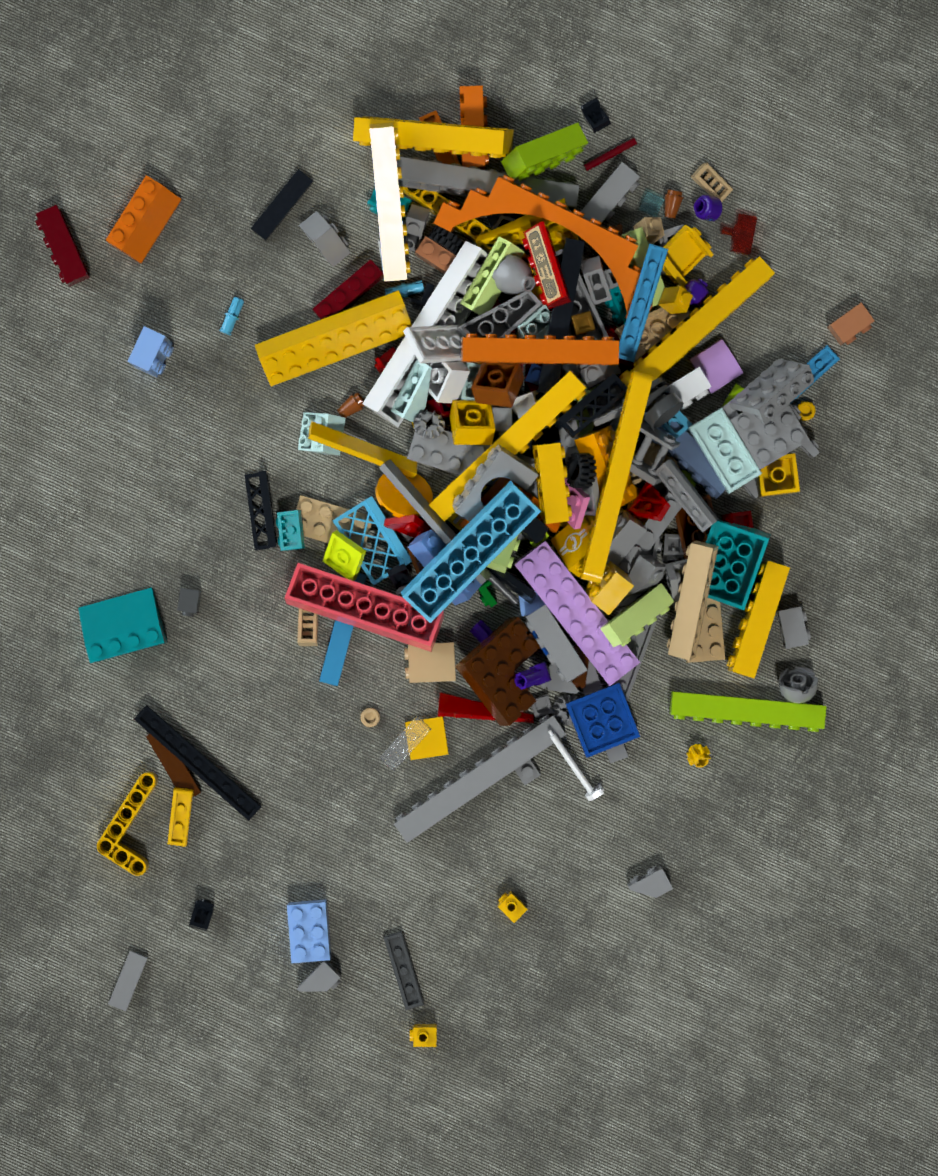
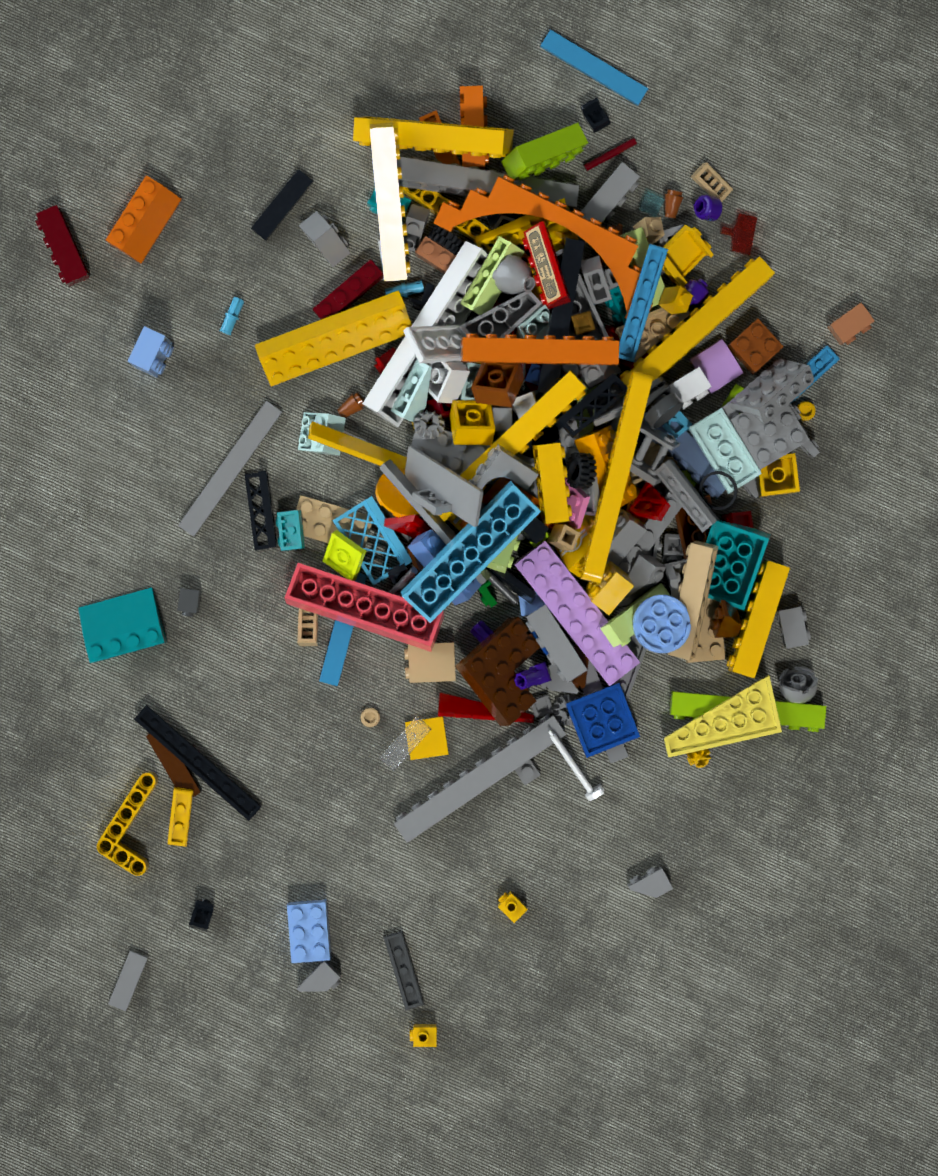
(230, 468): none -> light grey tile
(404, 580): none -> flat silver bar
(441, 488): none -> light grey bracket
(563, 537): none -> tan brick
(594, 67): none -> dark azure tile
(661, 624): none -> light blue tile
(725, 621): none -> reddish brown slope
(734, 485): none -> black piece
(737, 719): none -> light yellow wing
(755, 346): none -> dark orange brick

